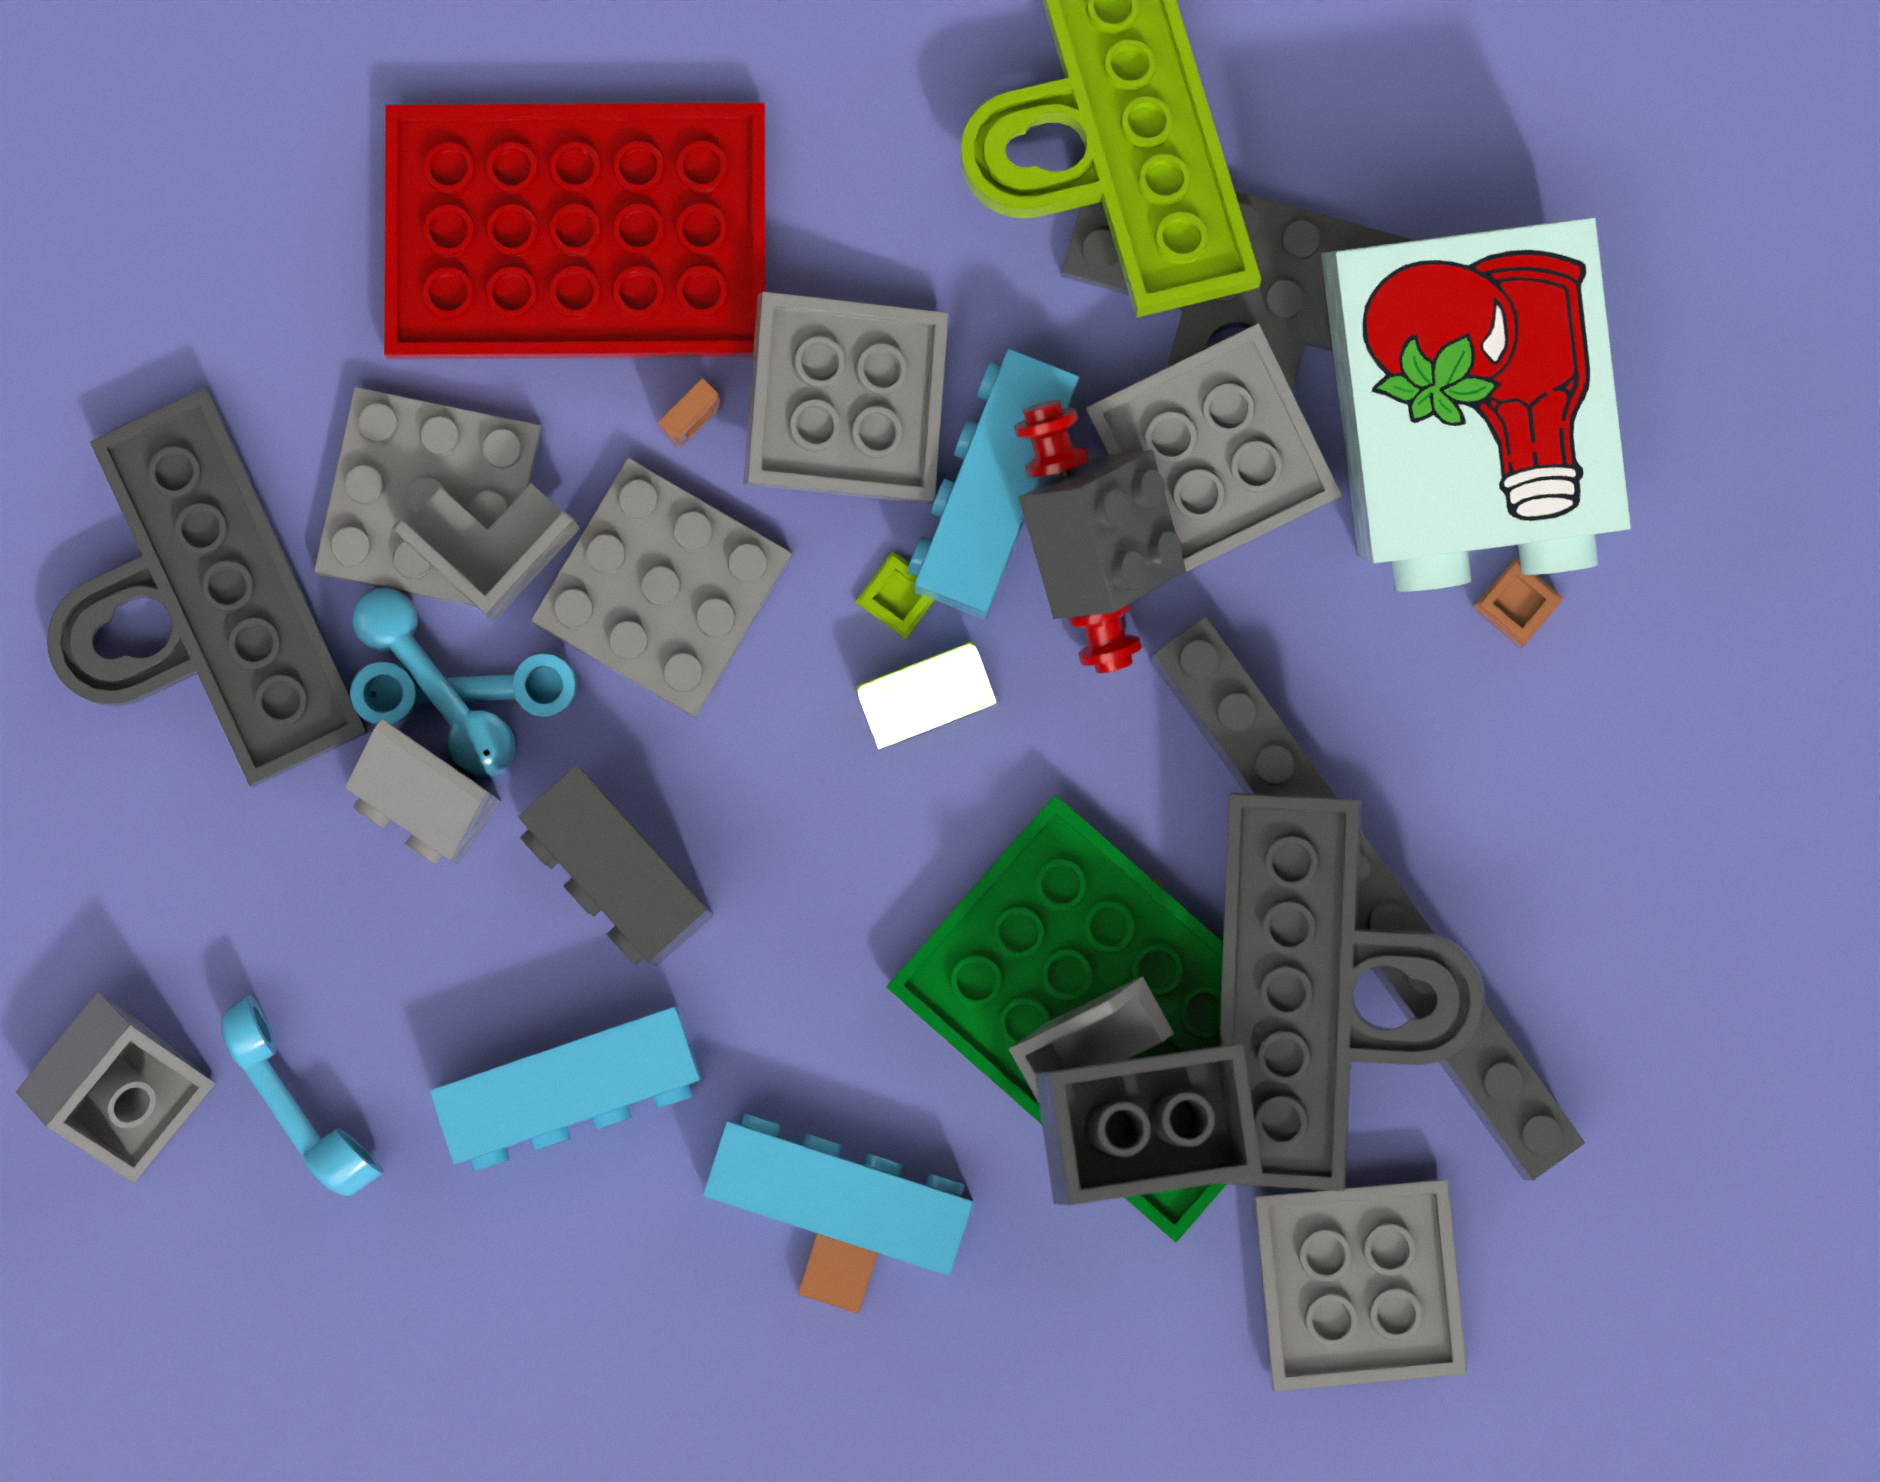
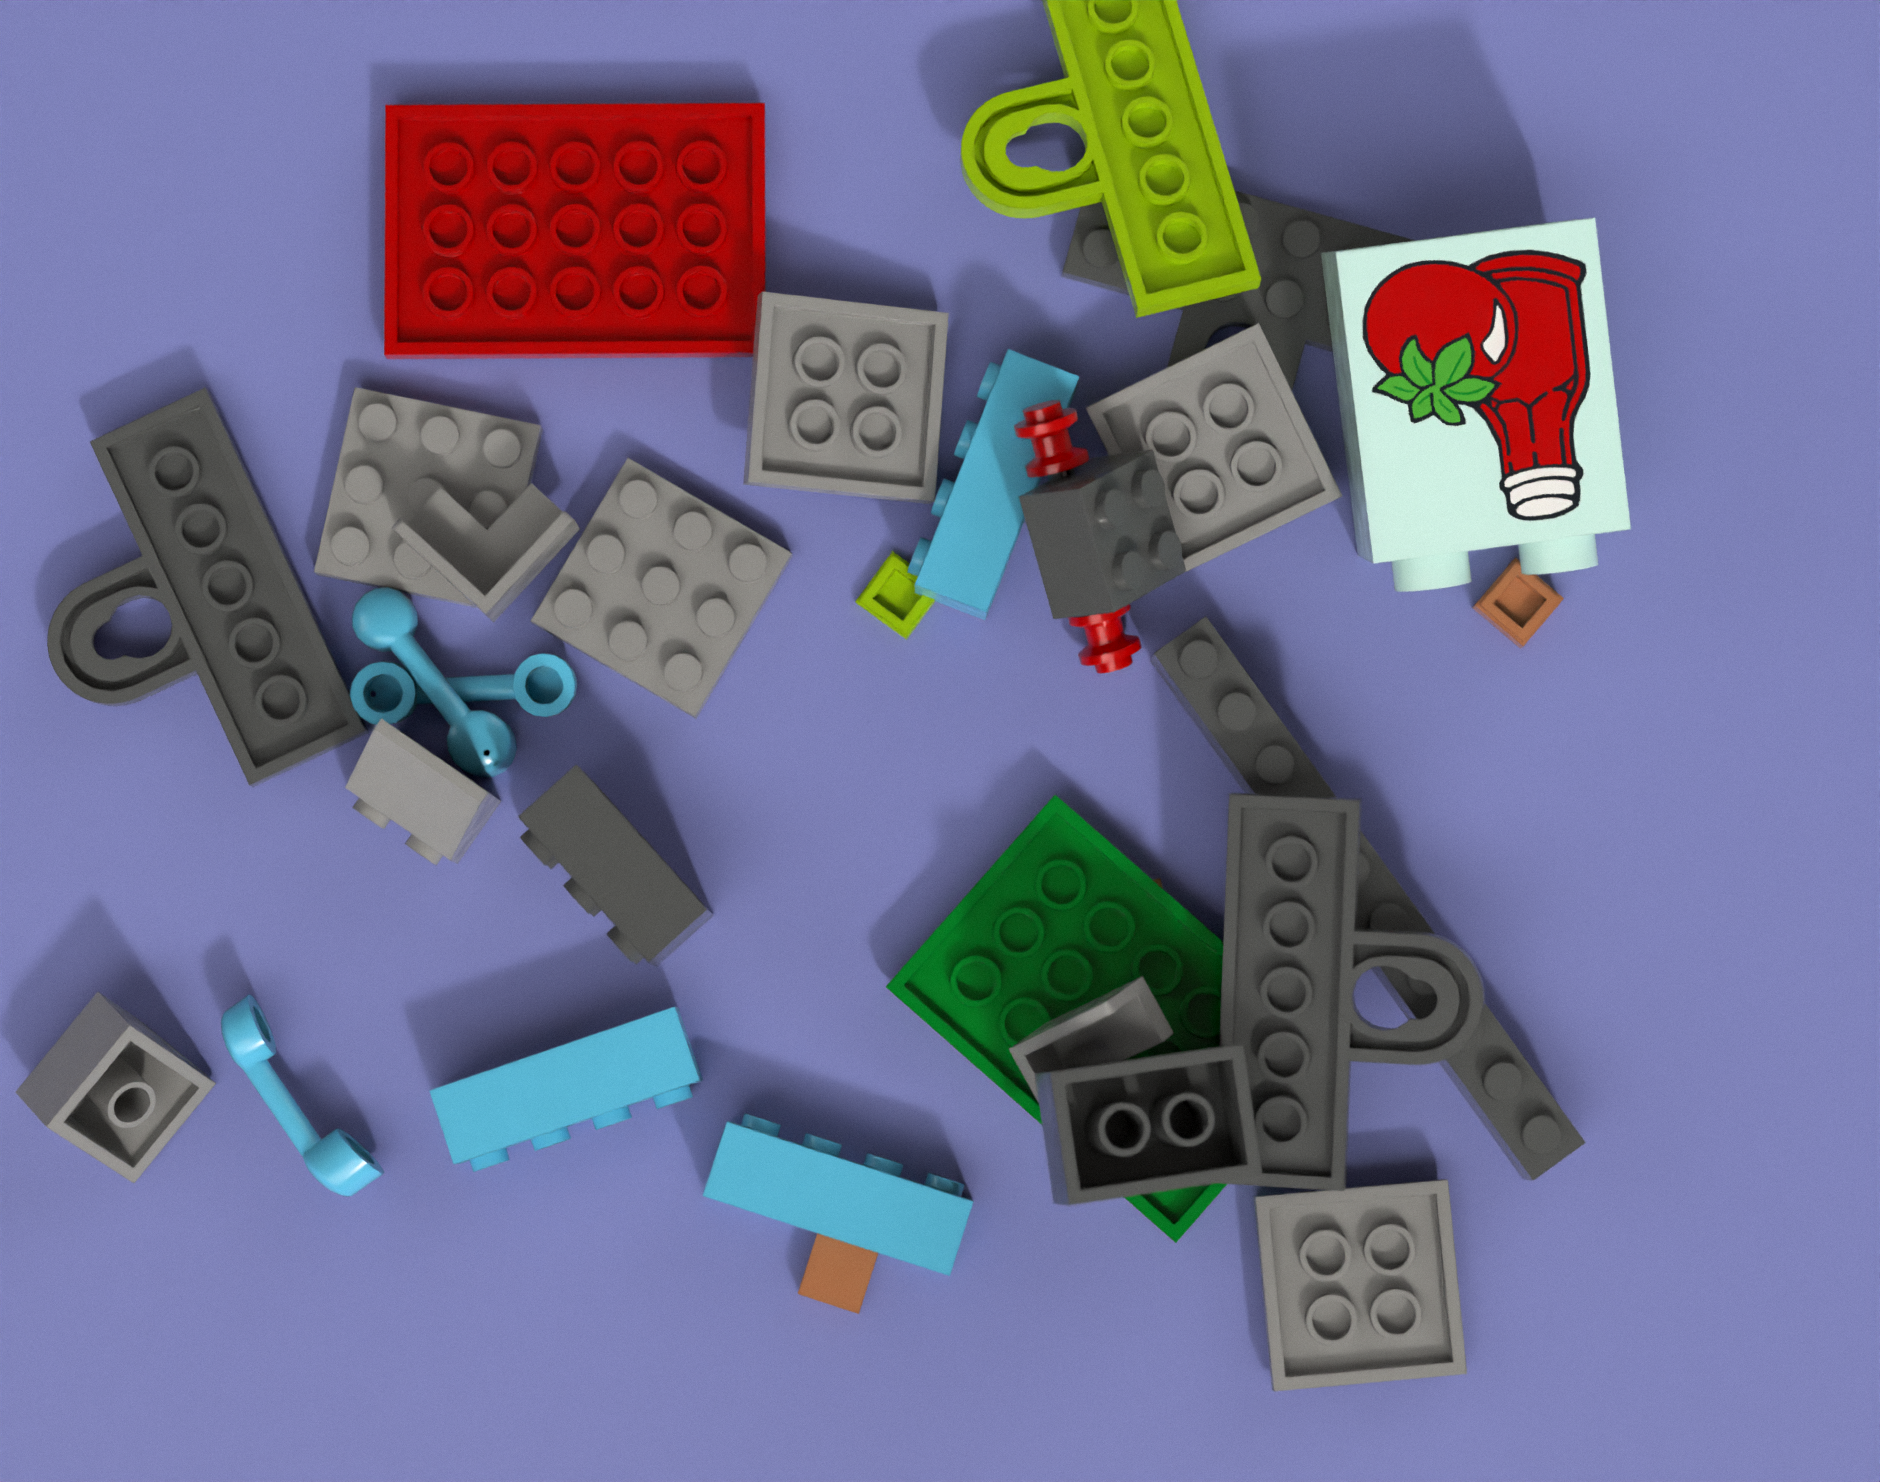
(690, 413): nougat tile -> none
(925, 695): slope -> none

